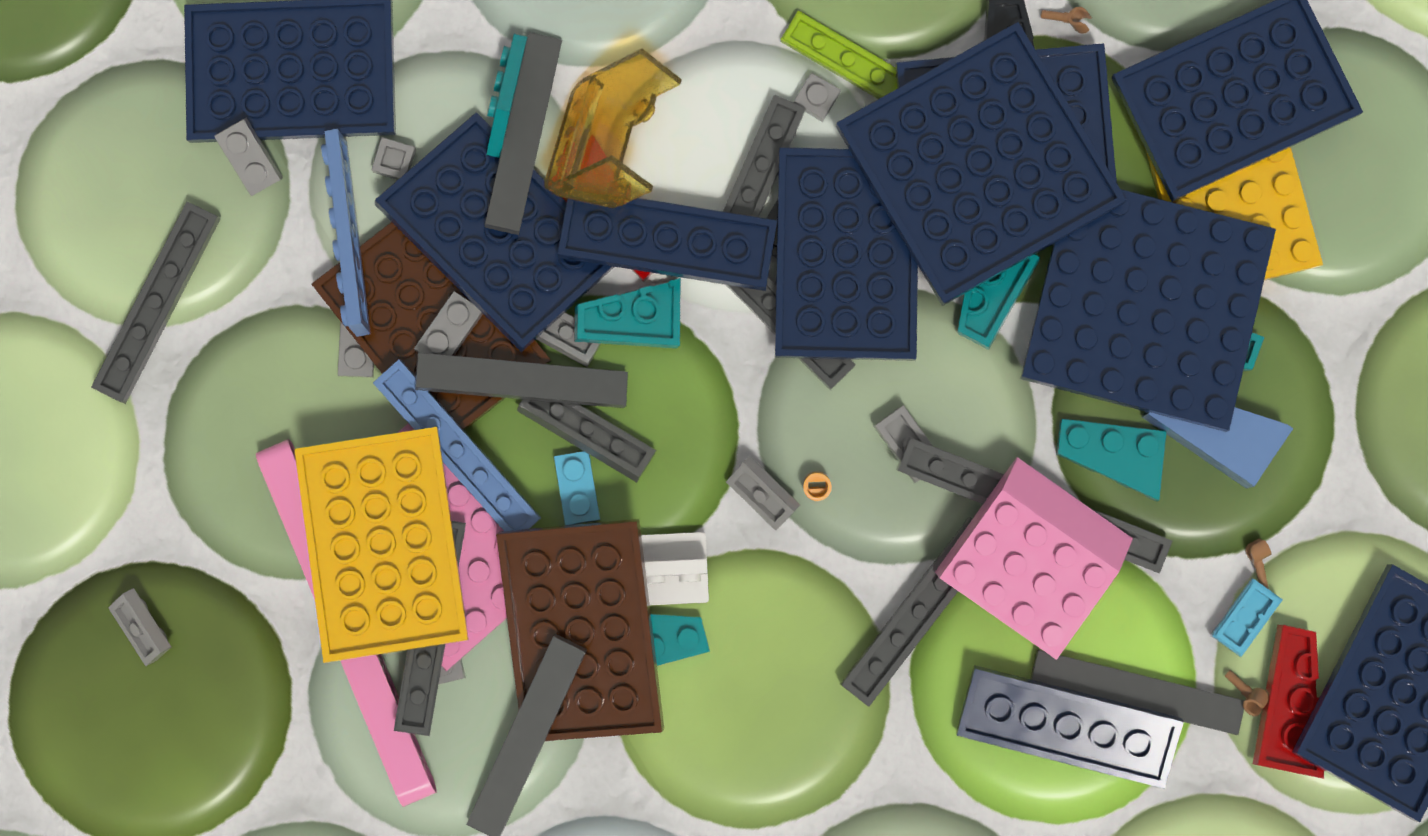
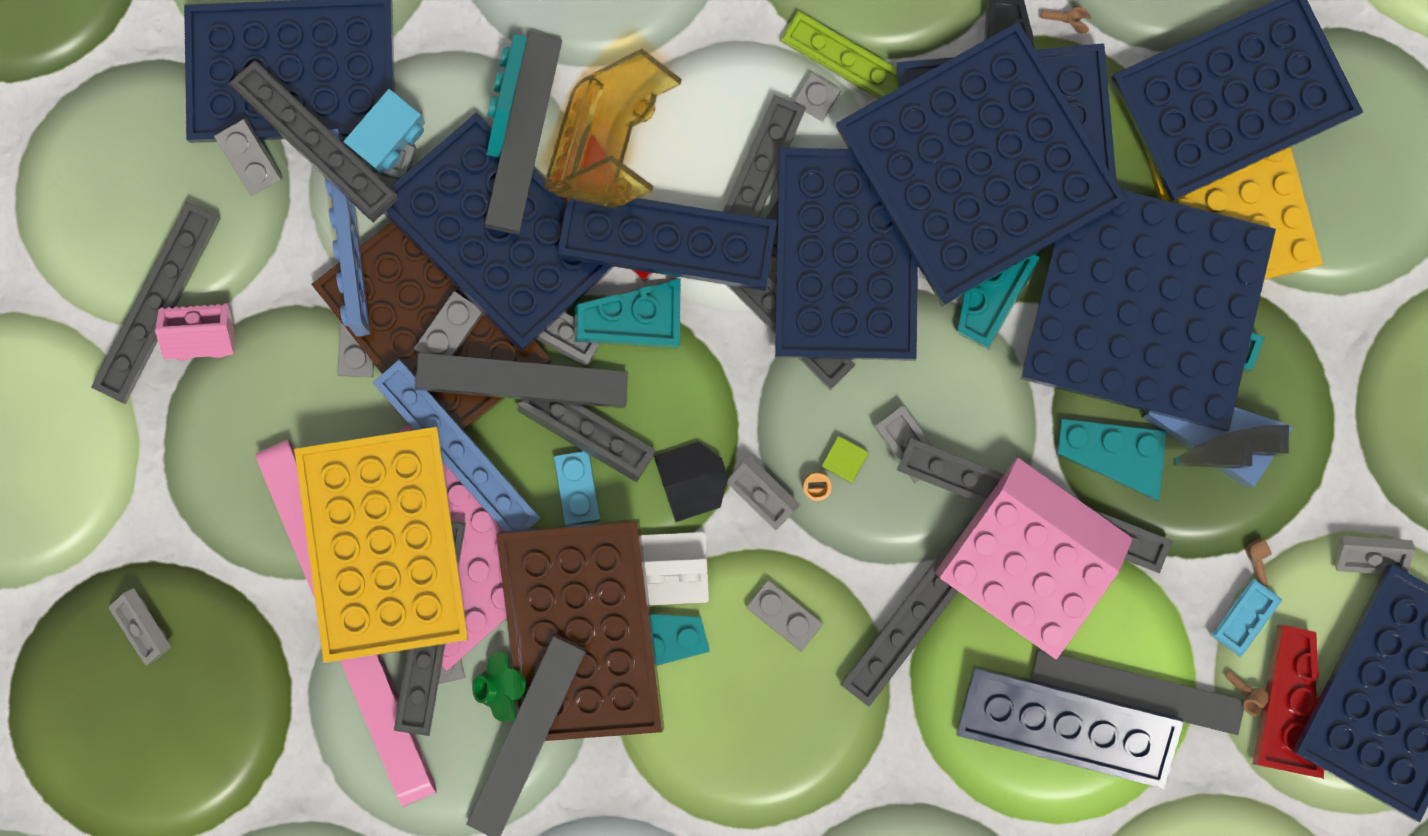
(195, 332): none -> bright pink brick
(314, 141): none -> dark grey tile
(385, 132): none -> medium azure brick
(499, 687): none -> green plate
(692, 480): none -> black slope
(784, 615): none -> light grey plate
(844, 459): none -> lime tile
(1237, 447): none -> clear smoke slope
(1372, 554): none -> light grey plate

